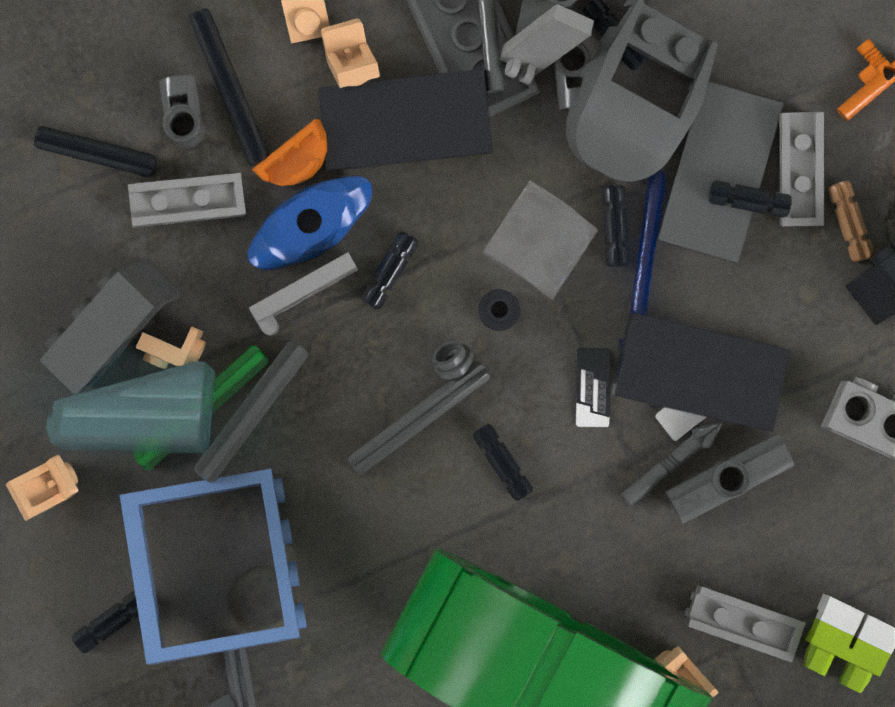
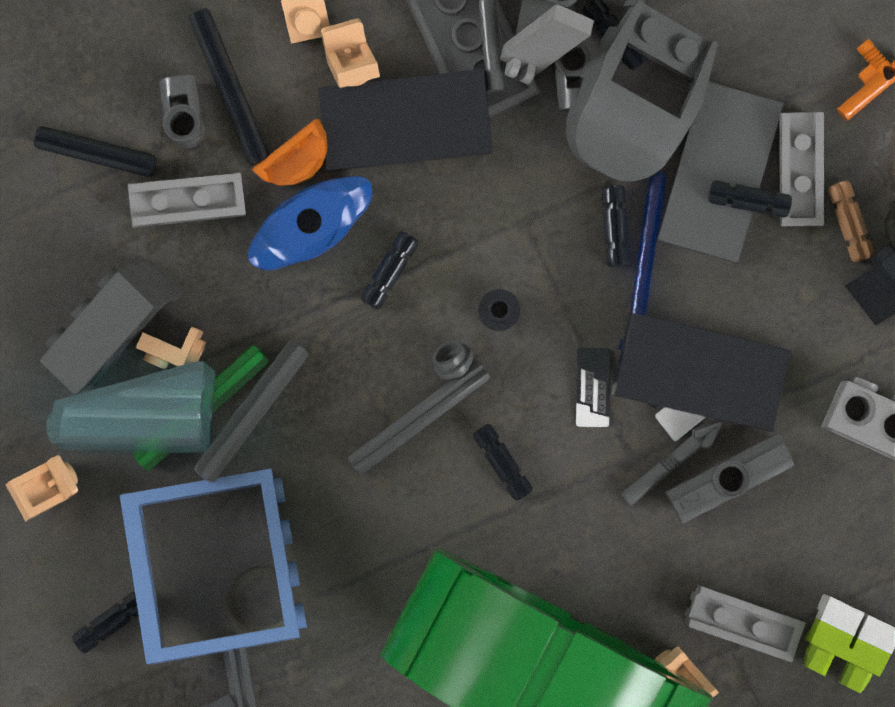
(268, 308): light grey hinge -> none
(540, 240): clear slope -> none

